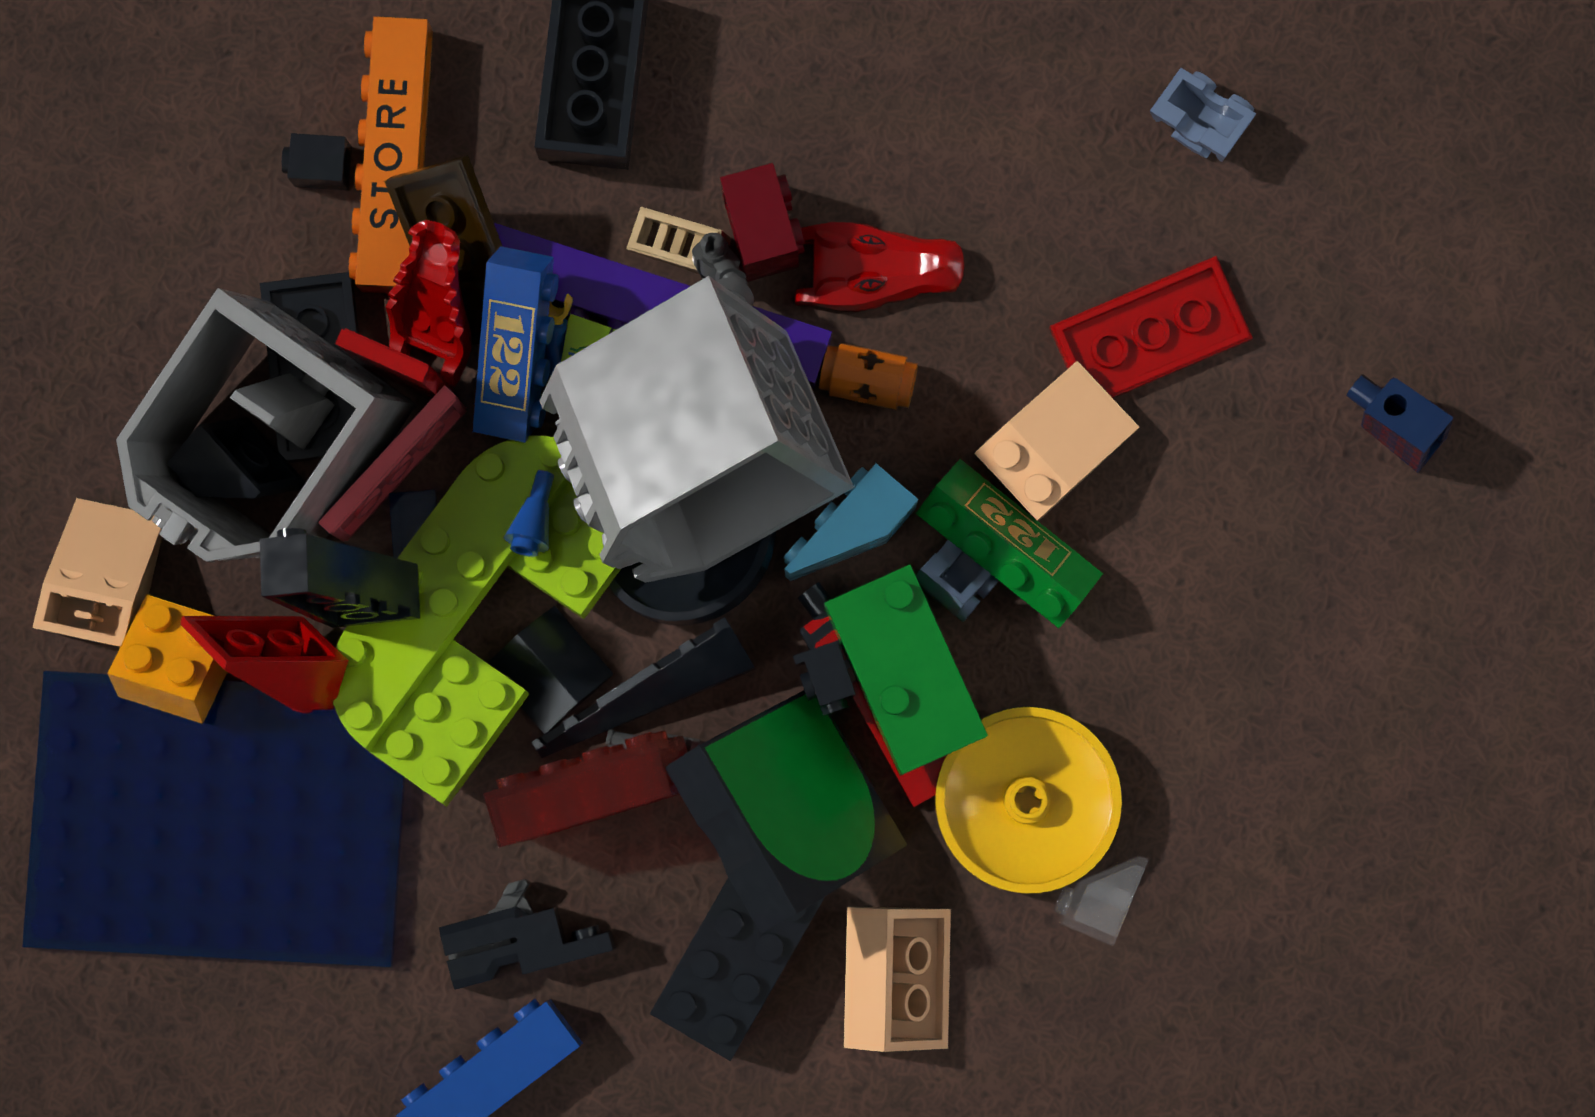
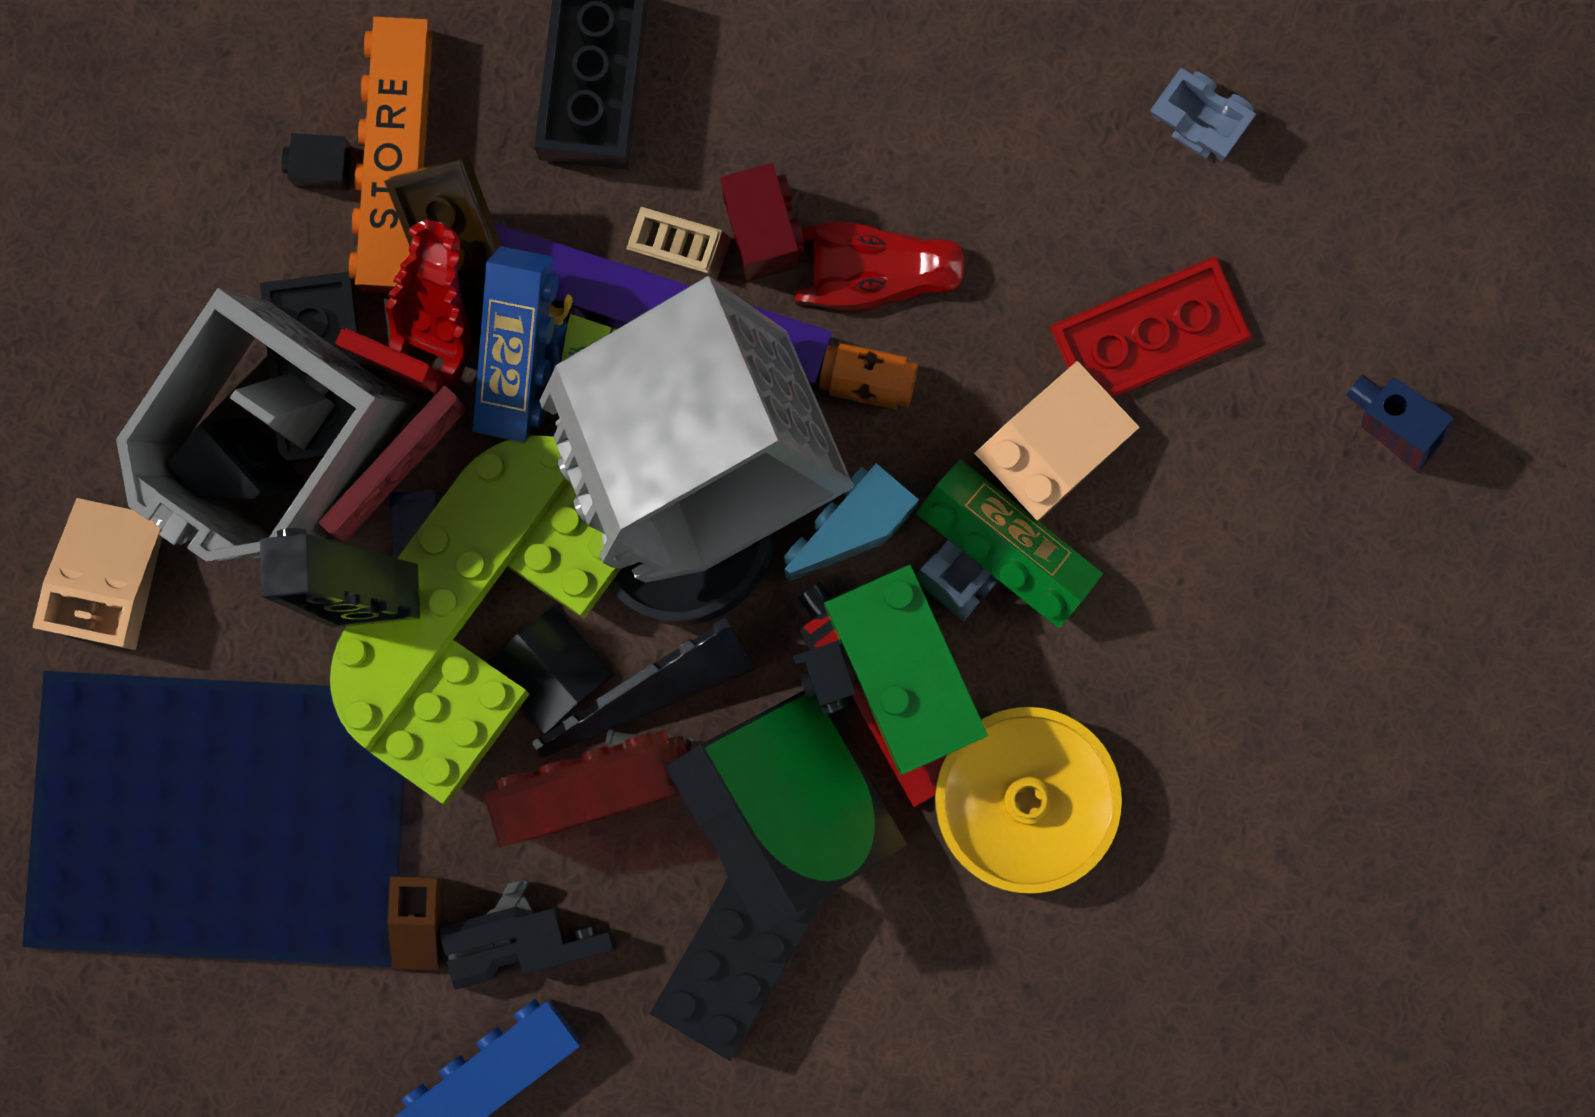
(165, 664): light orange brick -> none
(274, 655): red slope -> none
(415, 921): none -> reddish brown slope
(530, 527): blue cone -> none
(715, 259): dark grey arm -> none
(897, 978): light nougat slope -> none
(1101, 900): clear slope -> none

